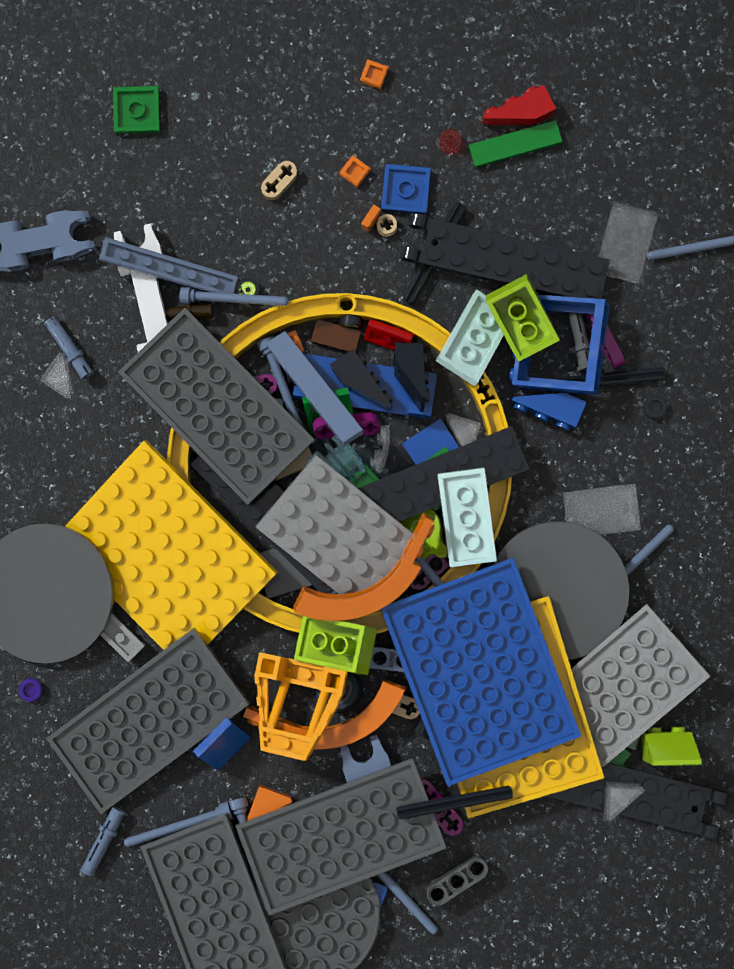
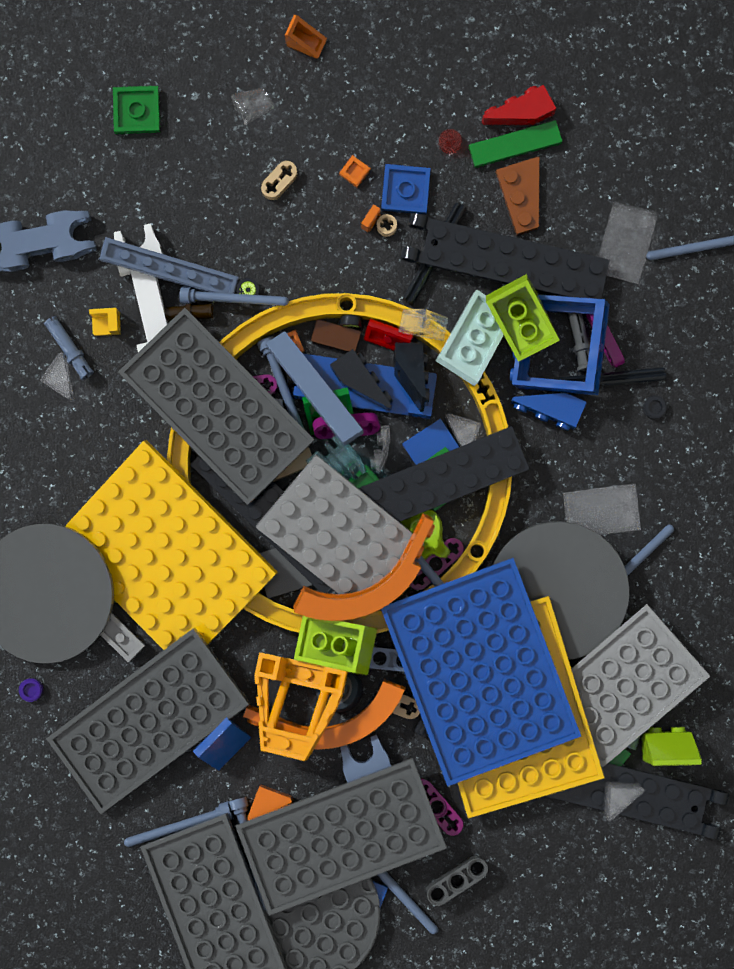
(105, 321): none -> yellow panel
(107, 832): sand blue pin -> none
(252, 104): none -> clear slope
(304, 37): none -> orange slope
(374, 74): orange tile -> none
(423, 323): none -> clear slope
(454, 802): black axle -> none
(467, 517): light aqua plate -> none
(521, 193): none -> dark orange wing

